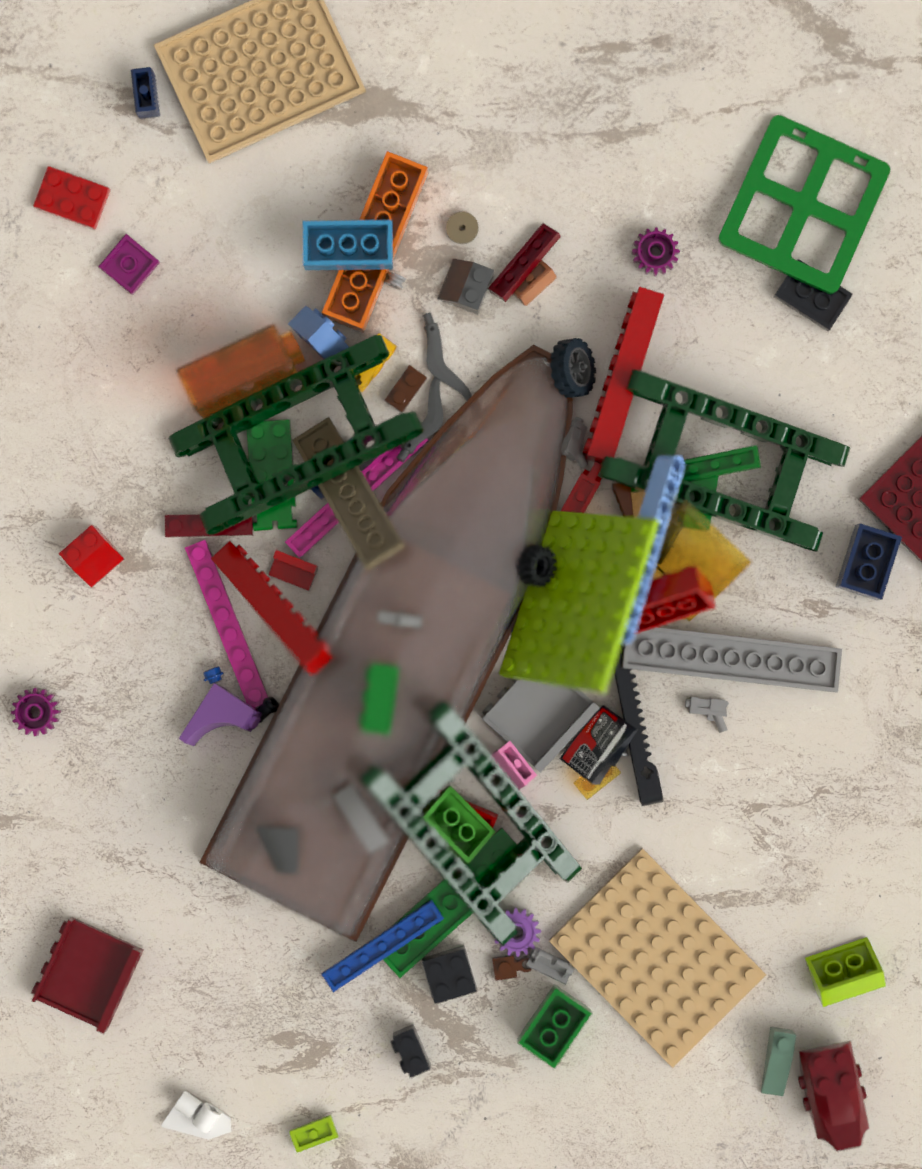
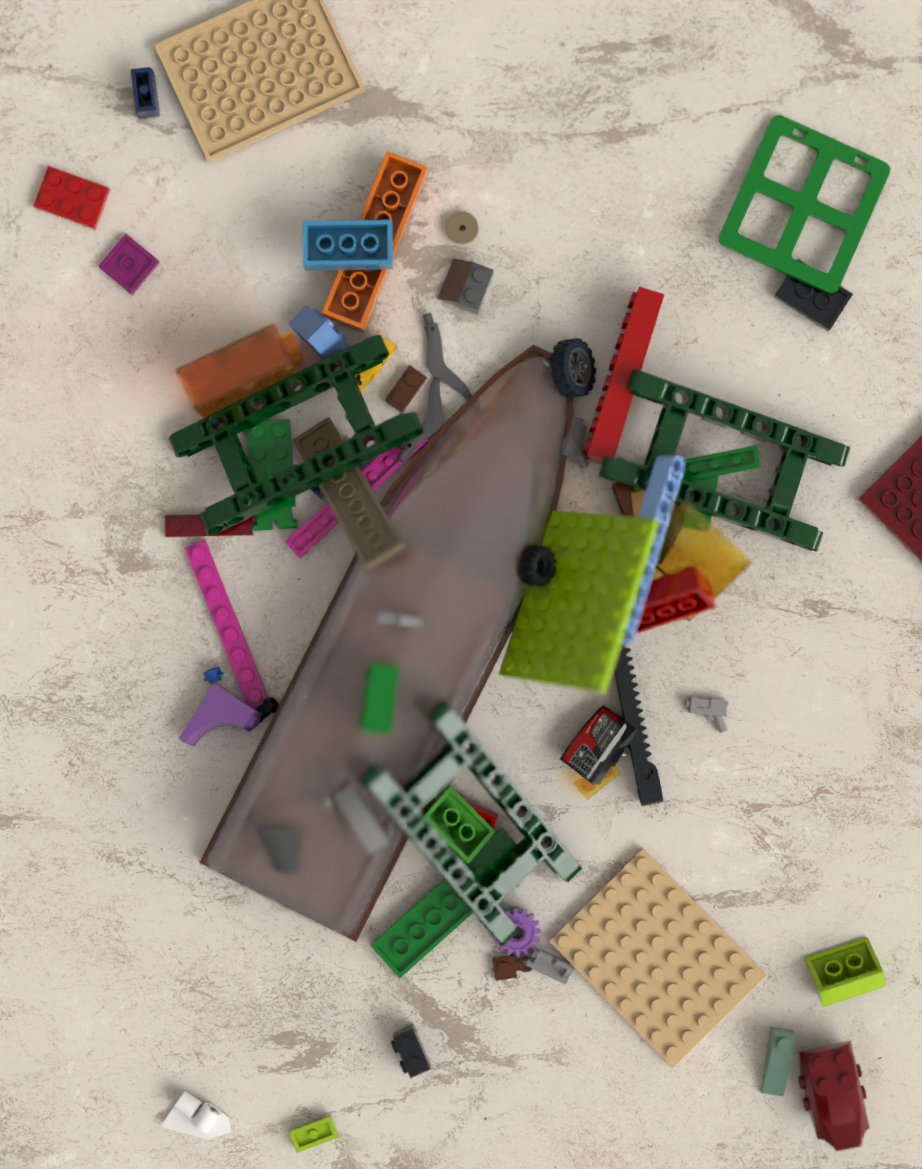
(47, 712): magenta gear -> none
(87, 973): dark red panel -> none
(91, 555): red slope -> none
(272, 608): red brick -> none
(293, 570): red panel -> none
(382, 945): blue tile -> none
(394, 280): light grey bush -> none
(449, 974): black brick -> none
(514, 765): bright pink brick -> none
(524, 262): dark red plate -> none
(535, 283): nougat slope -> none
(539, 718): light grey panel -> none
(554, 1026): green brick -> none
(583, 490): red hinge -> none
(649, 261): magenta gear -> none
(734, 659): light grey plate -> none
(868, 561): dark blue brick -> none

